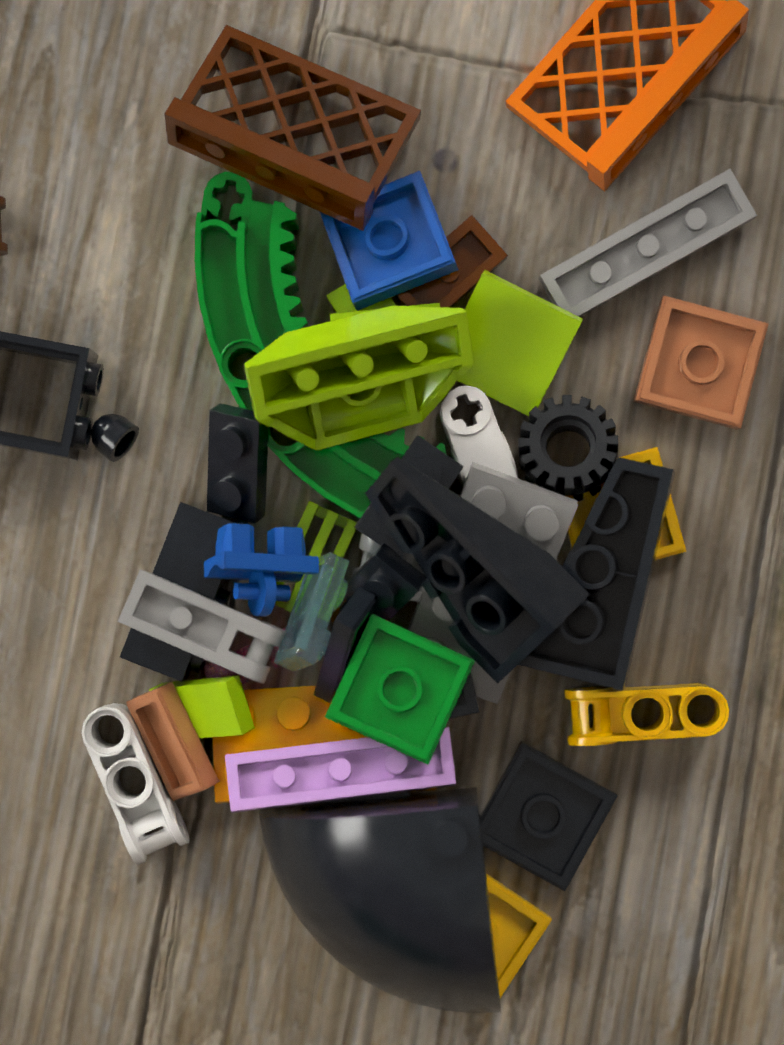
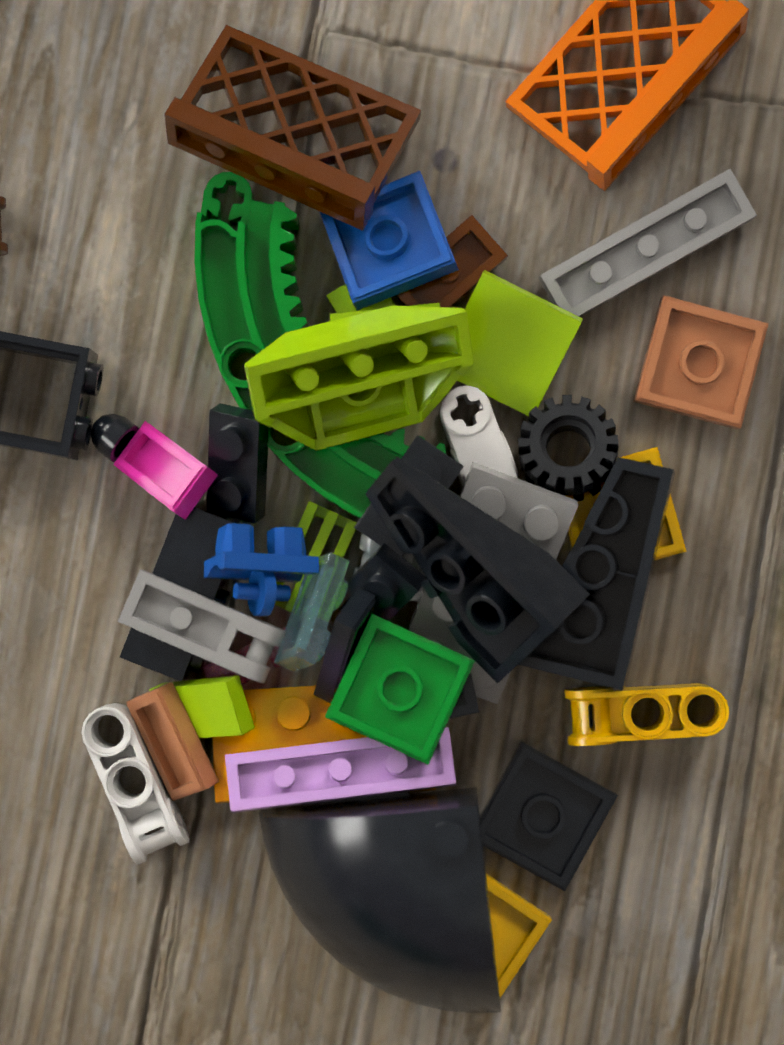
(165, 470): none -> dark pink tile

